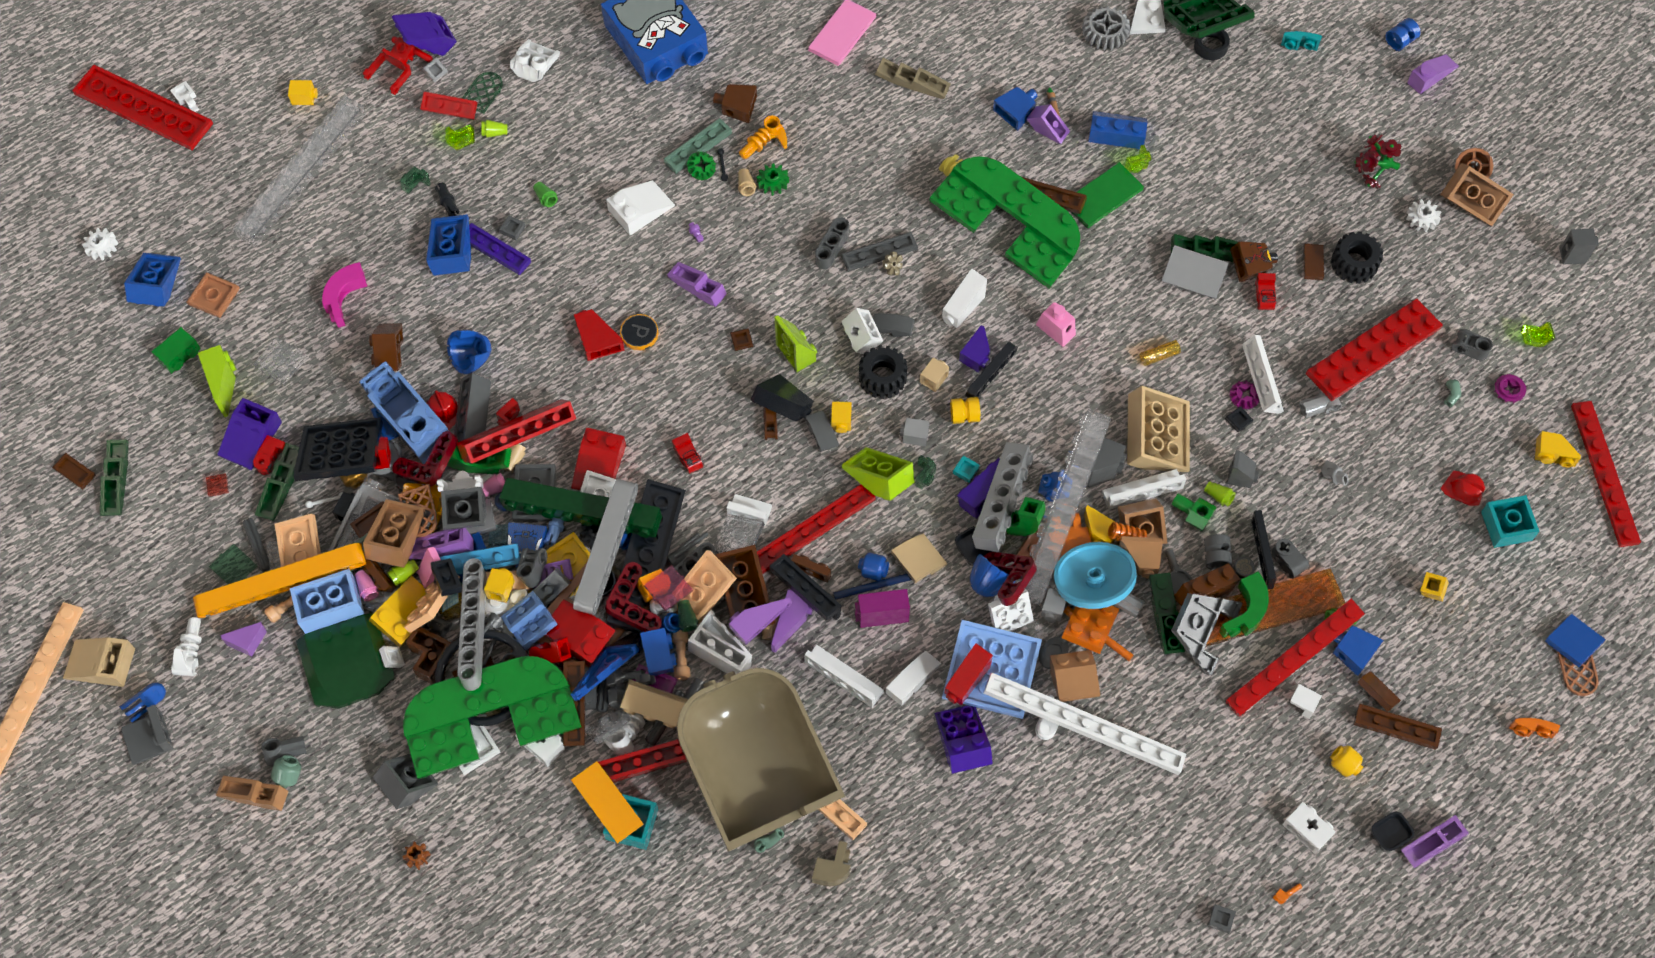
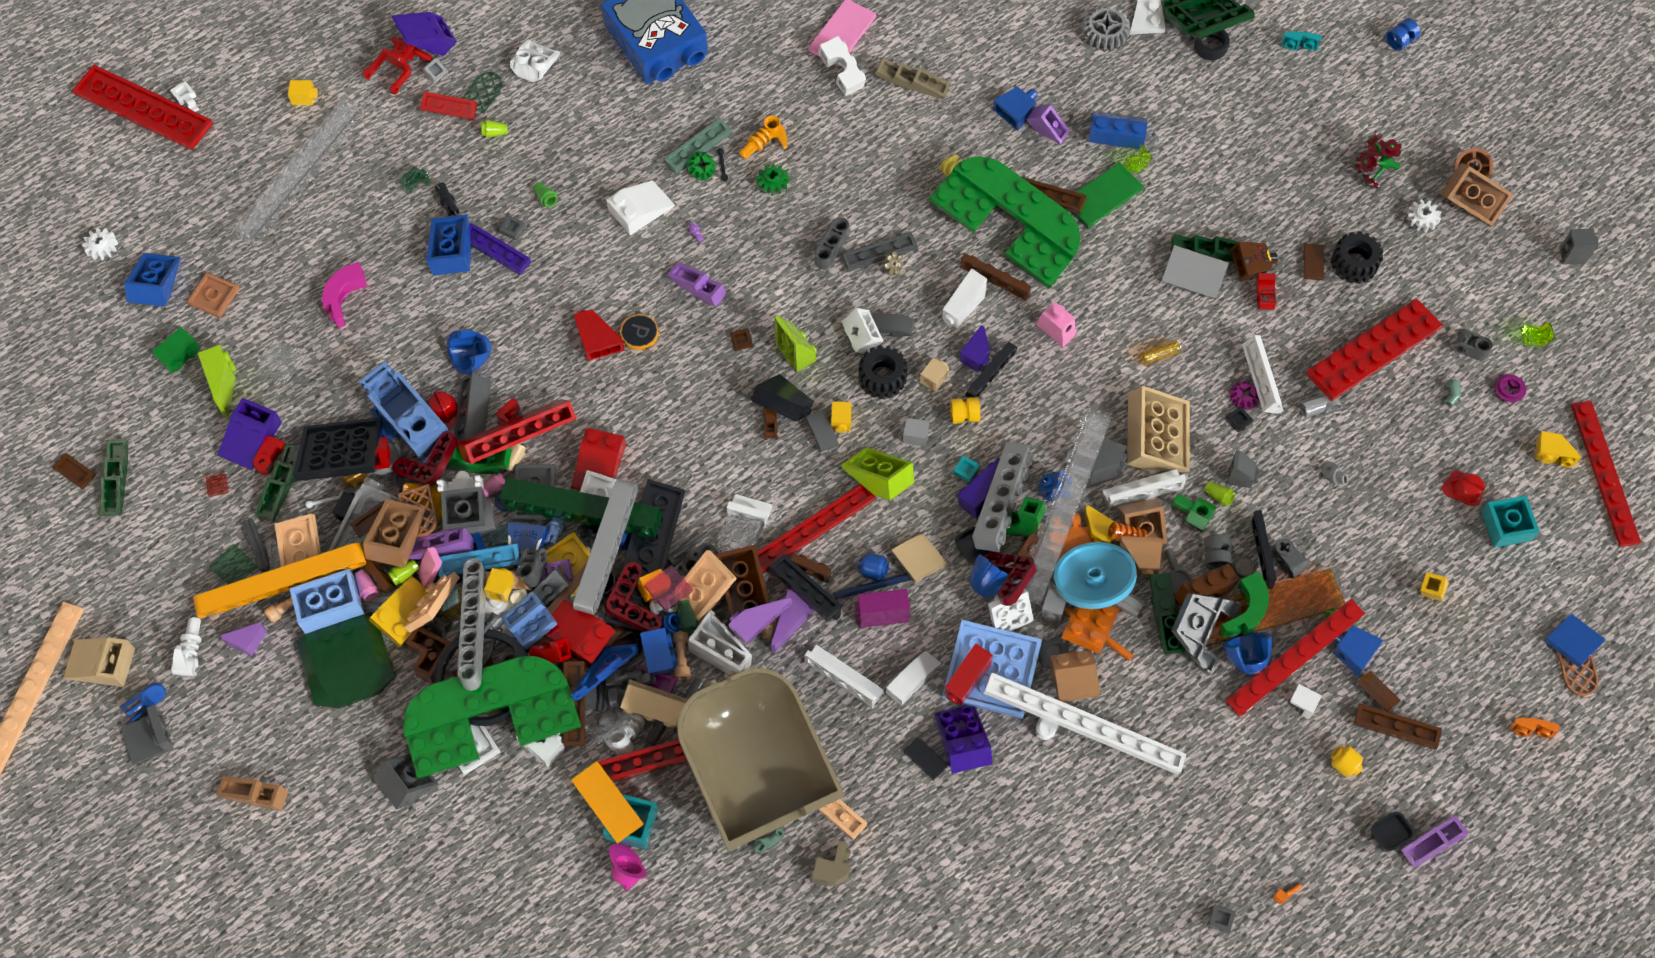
(274, 748): dark grey piece -> none
(286, 771): sand green head -> none
(386, 345): reddish brown brick -> none
(391, 657): white tile -> none
(421, 858): dark orange gear -> none
(446, 577): black plate -> none
(460, 138): clear neon green bracket -> none
(626, 866): none -> dark pink piece
(687, 453): red leg -> none
(737, 101): reddish brown torso -> none
(746, 183): tan cone -> none
(836, 53): none -> white arch
(925, 758): none -> black tile
(927, 474): clear green bracket -> none
(1001, 279): none -> reddish brown plate
(1051, 96): medium nougat piece -> none
(1249, 653): none -> blue hair
(1314, 838): white brick -> none
(1431, 72): medium lavender slope -> none

